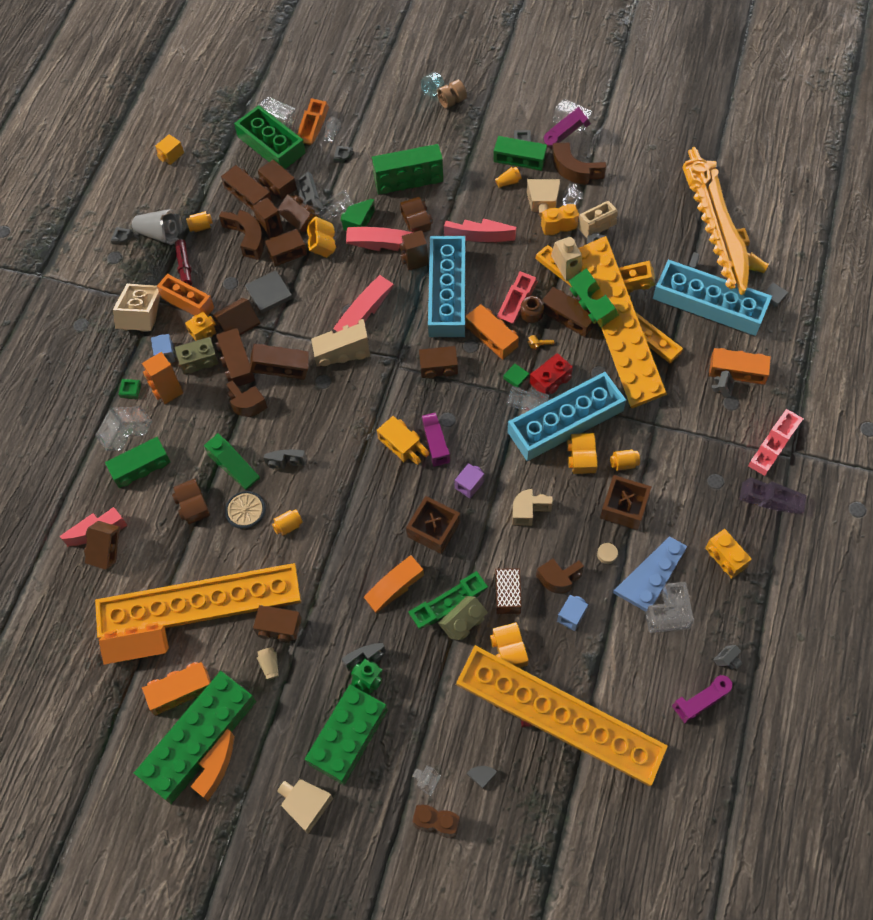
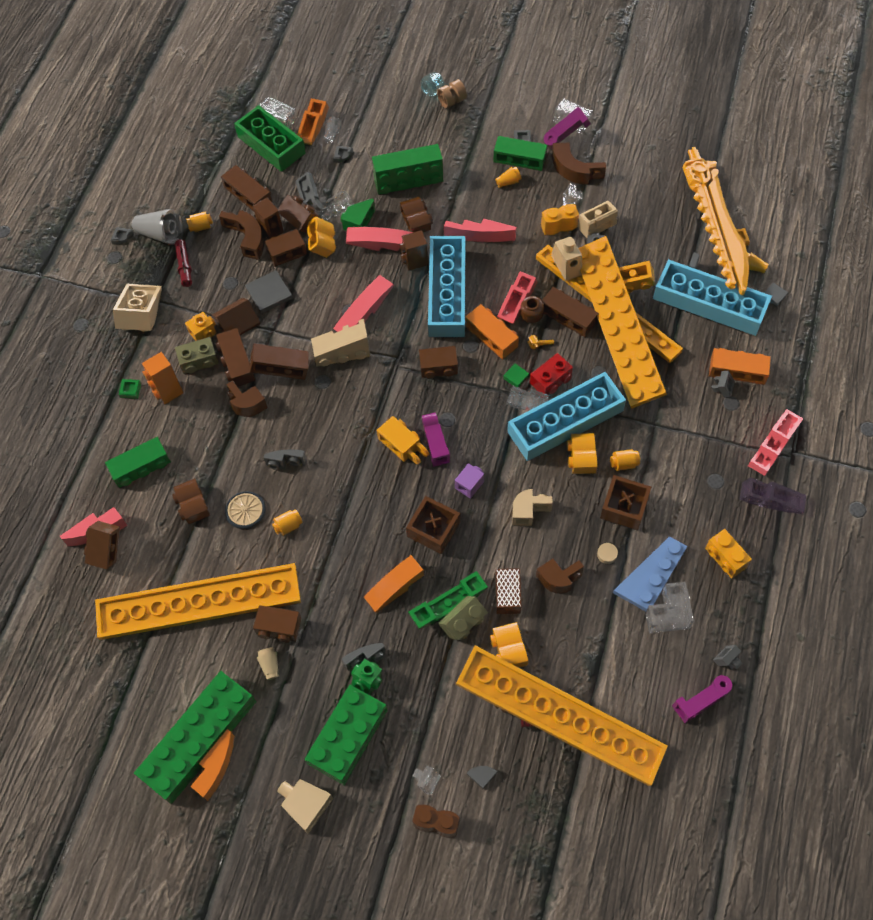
(120, 425): clear brick -> none
(133, 643): orange brick -> none
(163, 344): medium blue brick -> none
(169, 149): light orange brick -> none
(176, 688): orange brick -> none
(185, 296): orange brick -> none
(231, 461): green slope -> none
(276, 179): reddish brown brick -> none
(542, 194): tan torso -> none
(572, 612): medium blue brick -> none
(602, 309): green arch -> none

